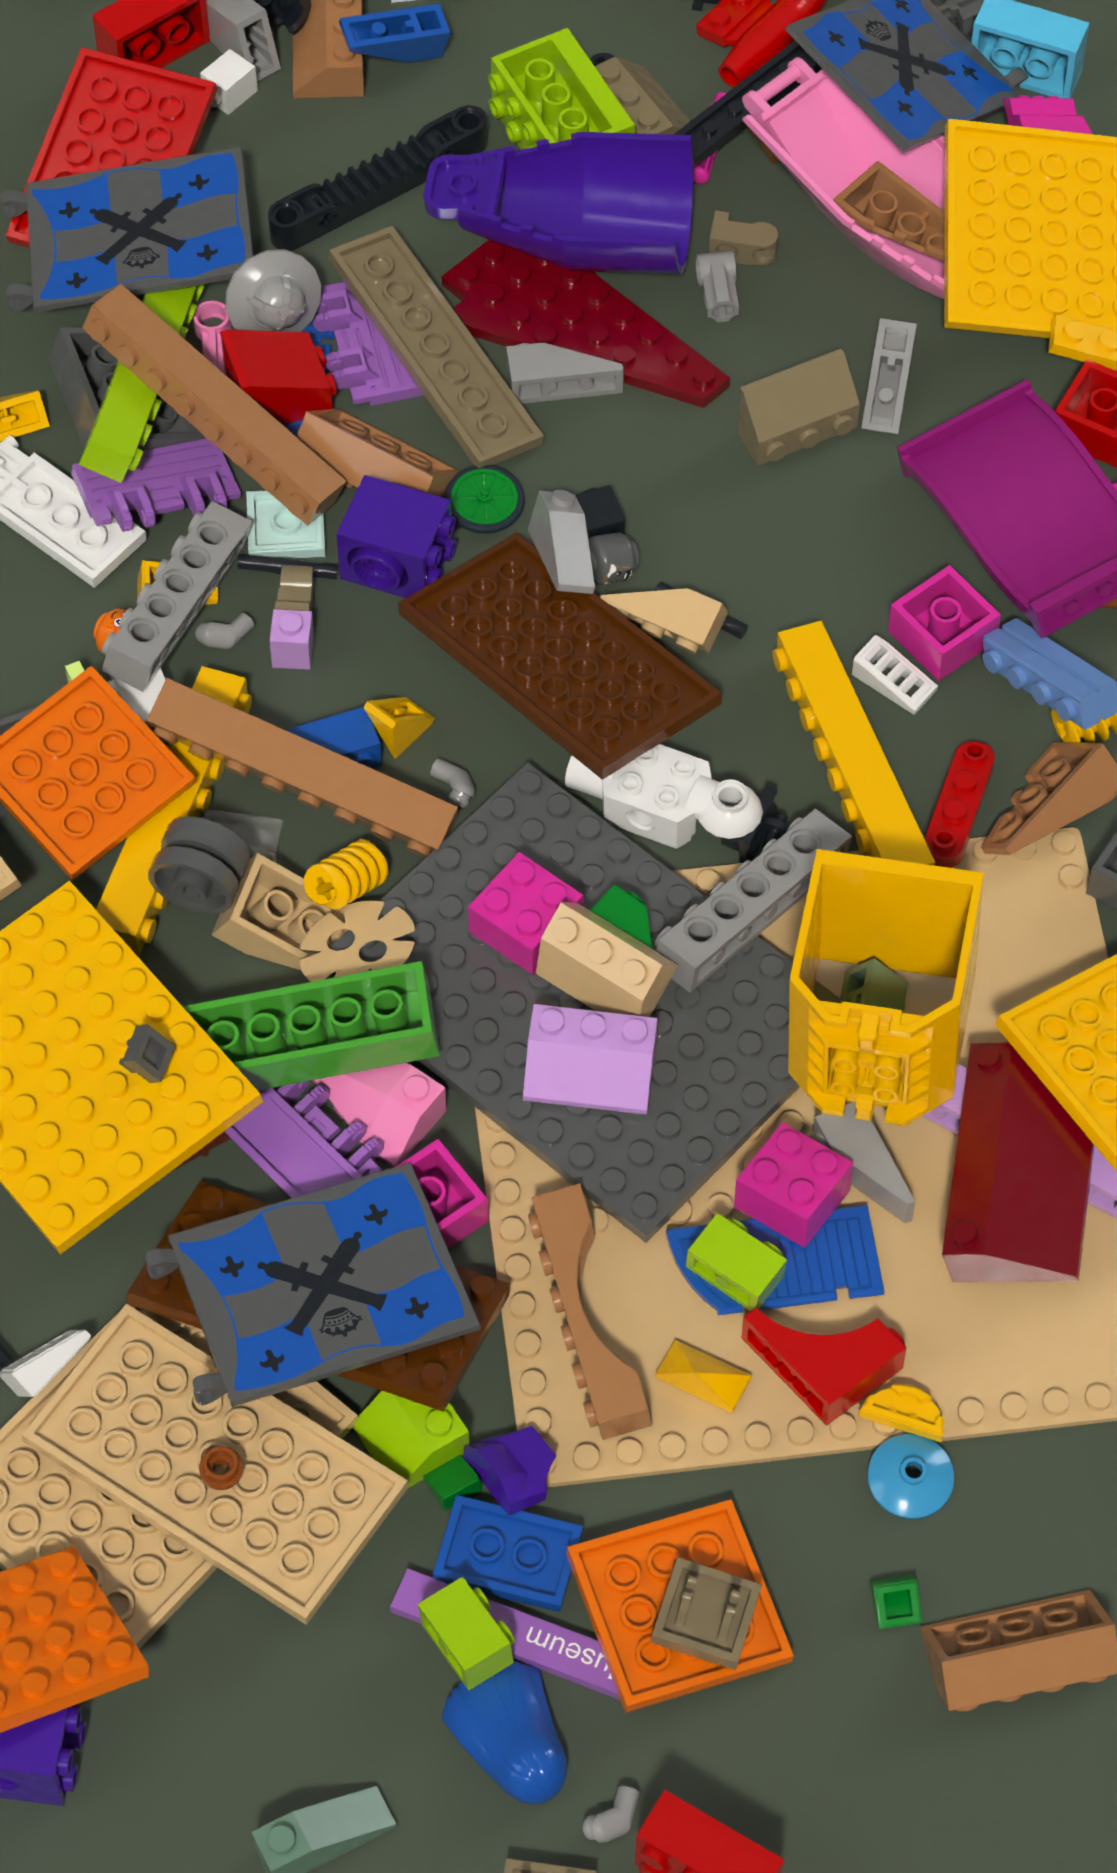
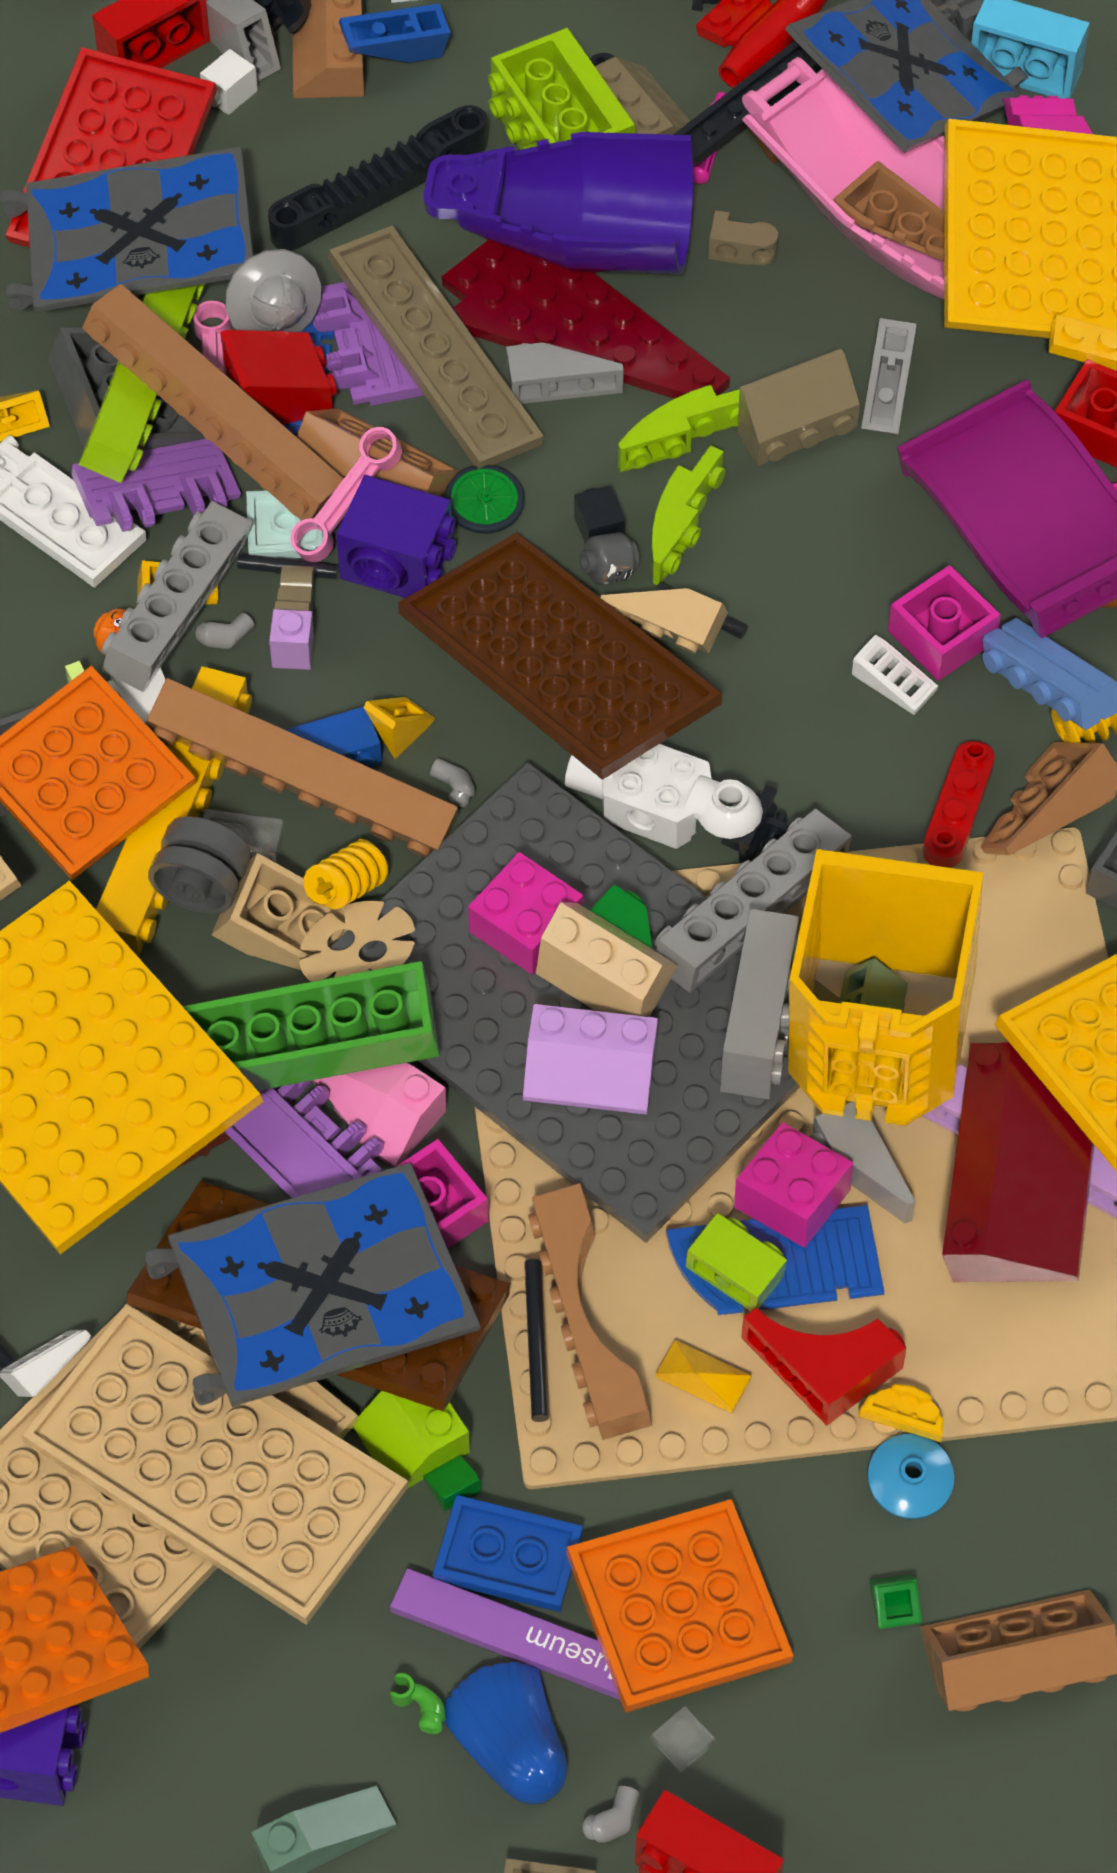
(147, 1054): dark grey tile -> none
(216, 1457): dark orange plate -> none
(340, 500): none -> bright pink piece
(430, 1704): none -> bright green arm
(467, 1632): lime brick -> none
(512, 1467): dark purple slope -> none
(536, 1340): none -> black bar
(562, 541): light grey slope -> none
(672, 426): none -> lime slope
(679, 510): none -> lime slope
(682, 1739): none -> clear plate
(706, 1613): dark tan plate -> none
(718, 277): light grey piece -> none
(760, 1006): none -> light grey brick
(848, 746): yellow brick -> none

